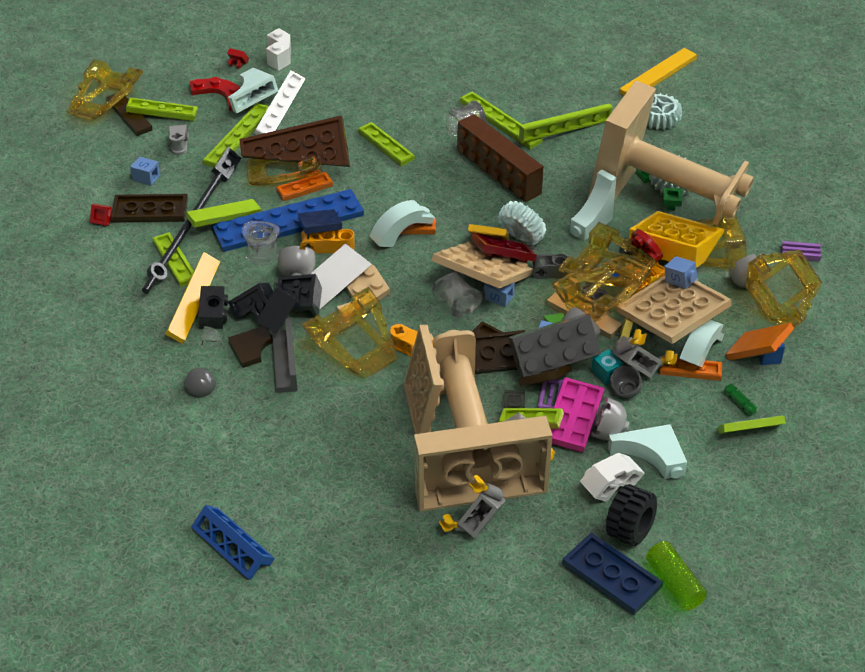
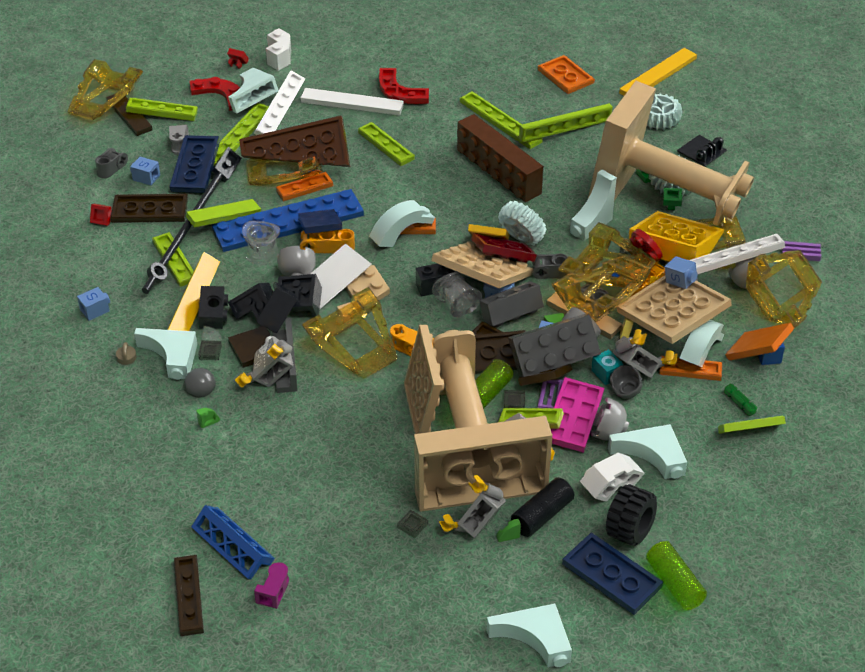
(93, 303): none -> medium blue brick
(110, 162): none -> dark grey piece
(126, 354): none -> dark tan tile
(173, 345): none -> light aqua arch
(188, 595): none -> dark brown tile
(194, 164): none -> dark blue plate
(206, 417): none -> bright green tile
(210, 350): none -> clear smoke tile
(269, 363): none -> light grey torso
(274, 587): none -> magenta leg
(352, 101): none -> white tile
(393, 90): none -> red plate
(412, 523): none -> clear smoke tile
(428, 275): none -> black brick
(455, 115): clear hat -> none
(493, 380): none -> clear neon green piece
(510, 532): none -> bright green tile
(511, 304): none -> dark grey brick
(537, 627): none -> light aqua arch
(543, 506): none -> black piece
(566, 74): none -> orange tile
(703, 150): none -> black hinge
(738, 253): none -> white tile

